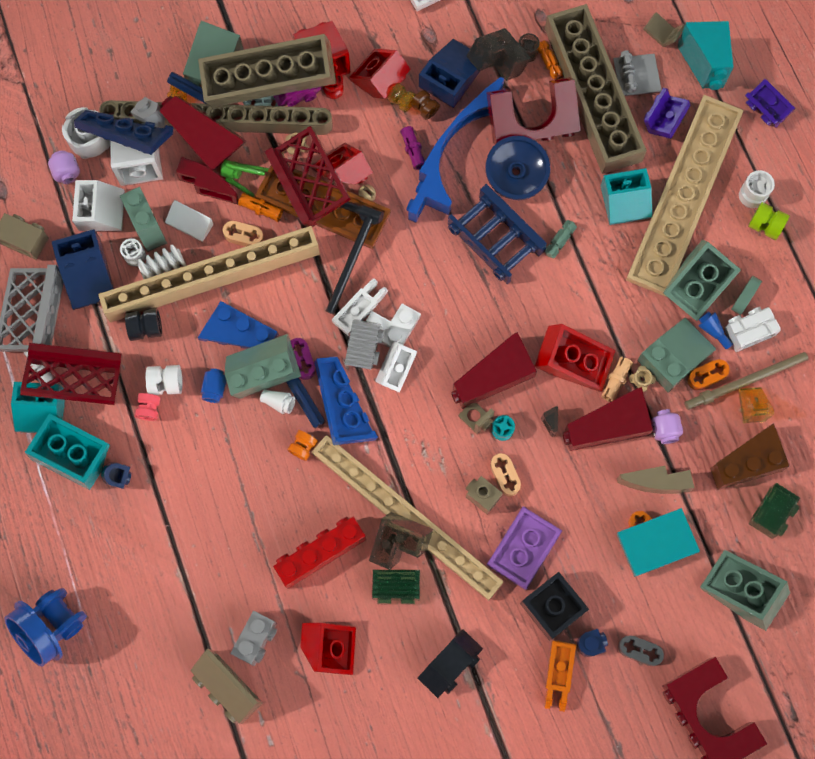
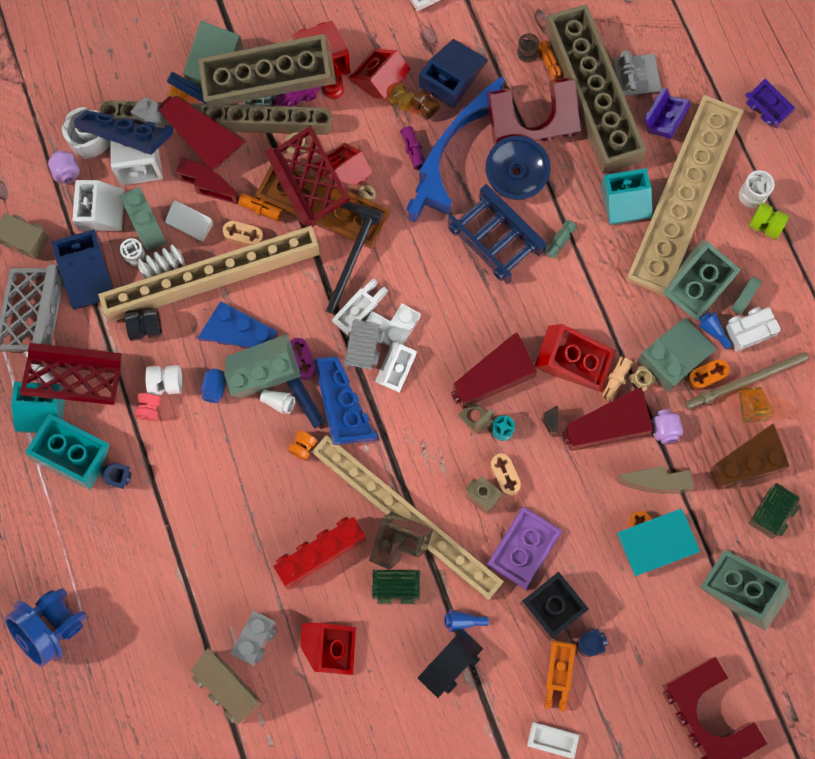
(233, 171): bright green plant -> none
(458, 620): none -> blue cone
(500, 51): clear smoke brick -> none
(553, 740): none -> white tile
(642, 645): dark grey beam -> none
(662, 31): dark tan bracket -> none
(708, 52): teal slope -> none

